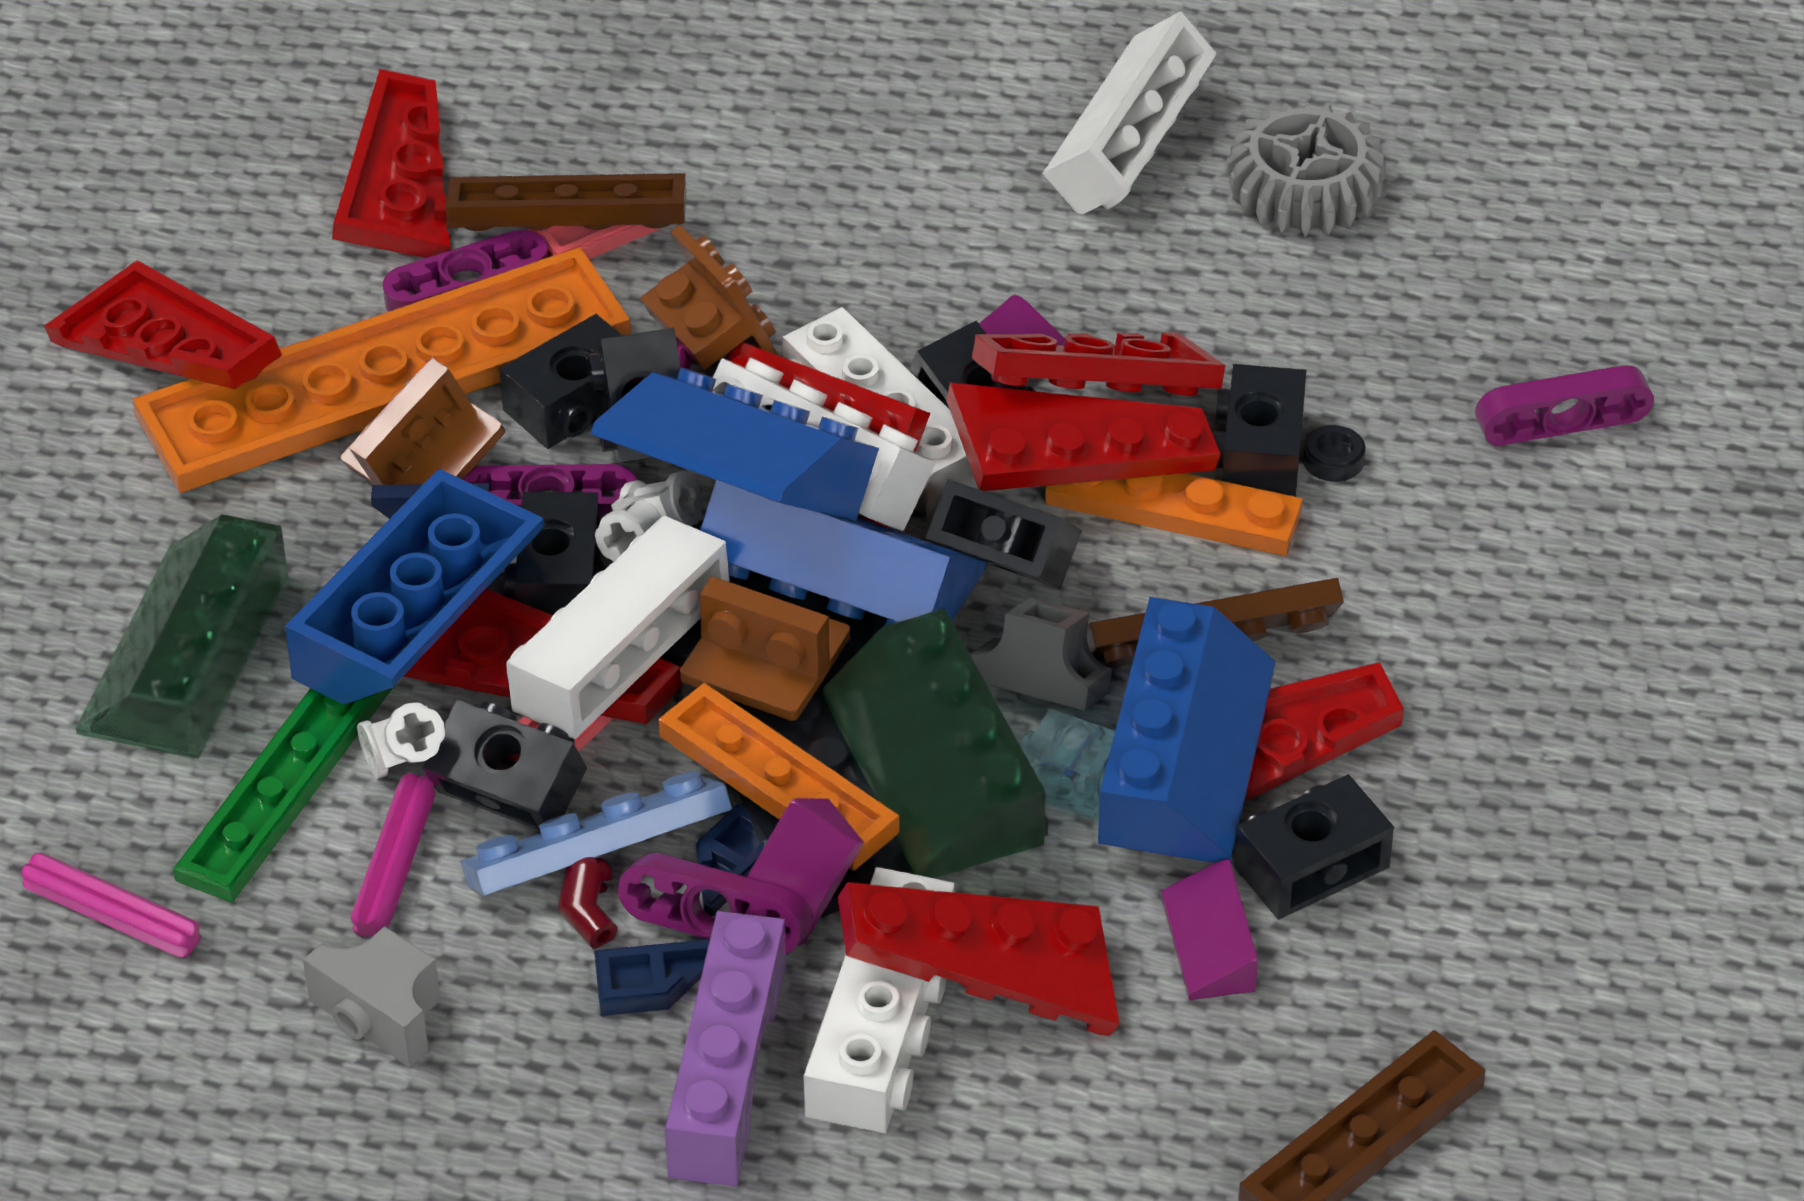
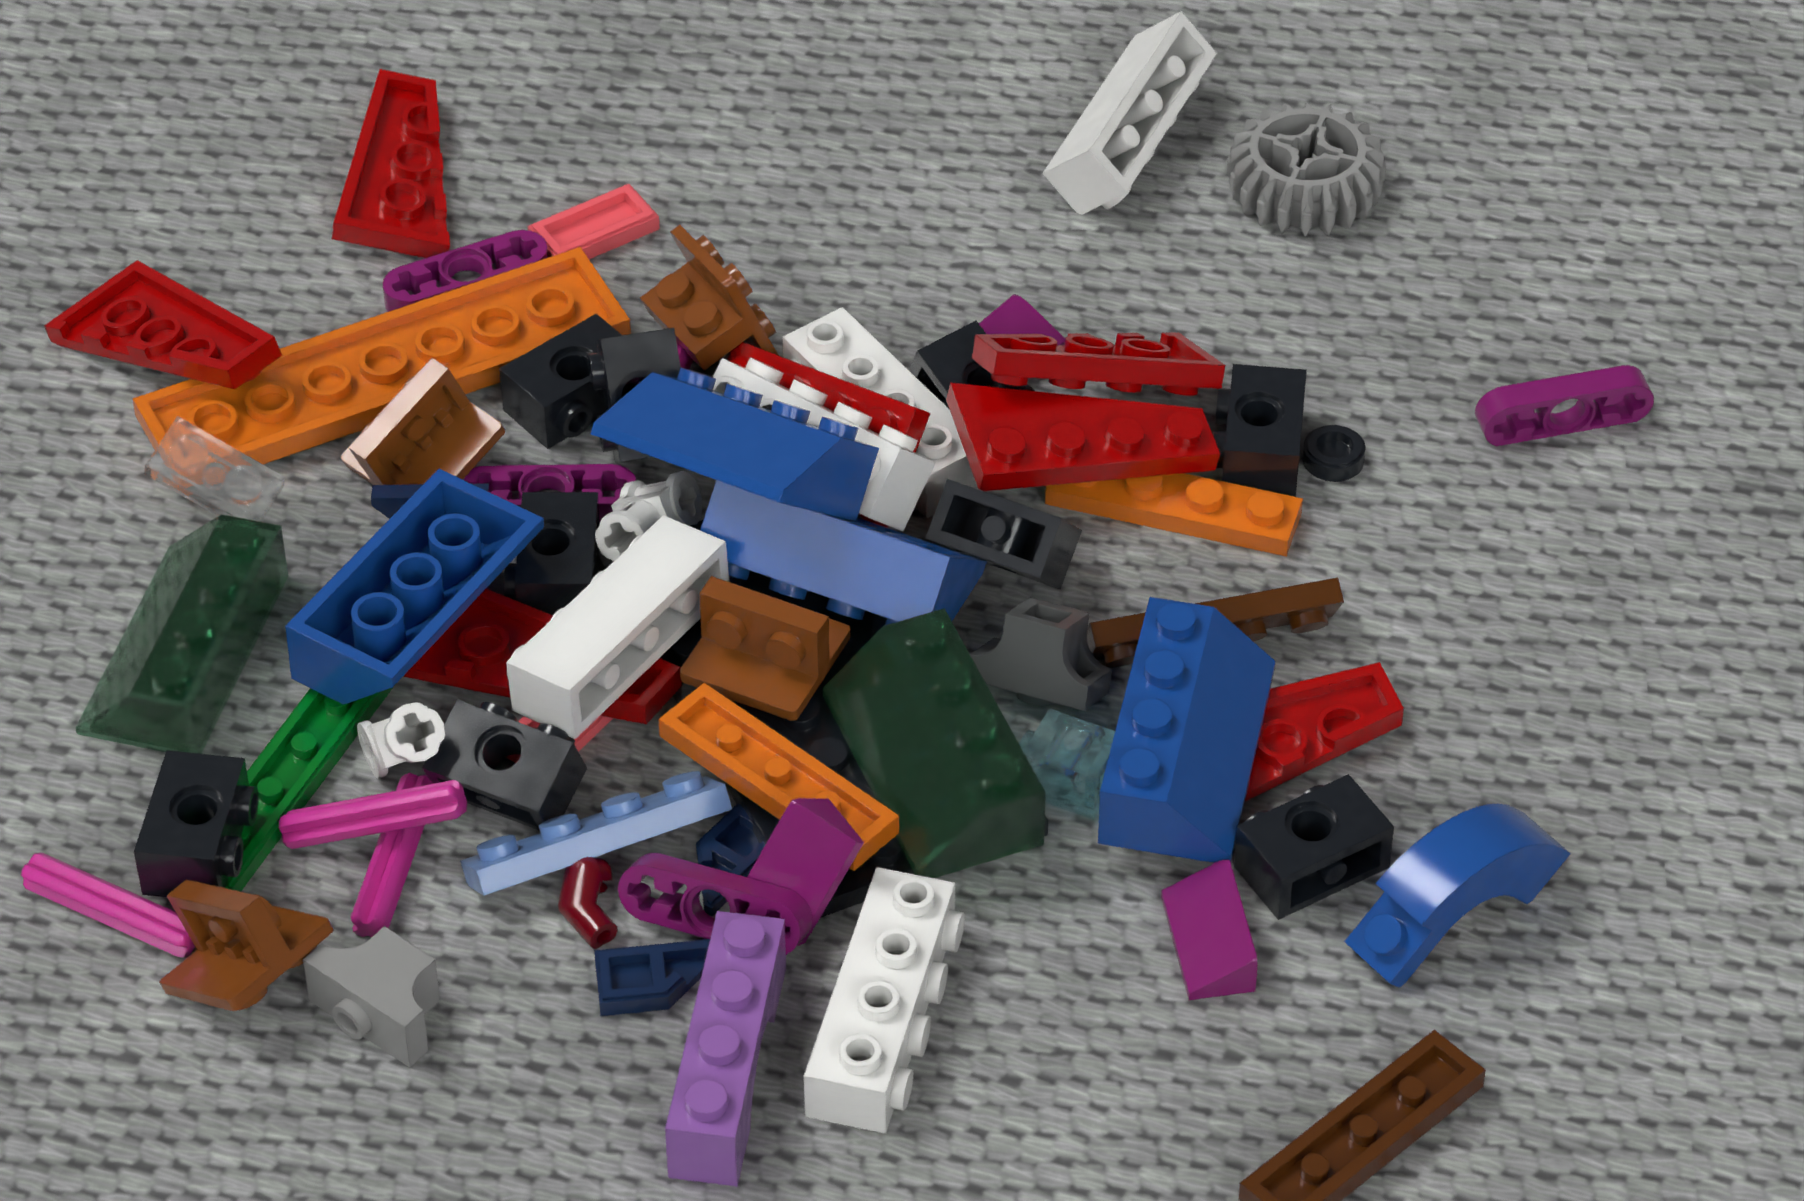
(195, 822): none -> black brick
(213, 473): none -> clear plate
(238, 943): none -> dark orange bracket
(373, 814): none -> dark pink axle
(566, 201): reddish brown plate -> none
(988, 944): red wing -> none
(1446, 875): none -> blue arch

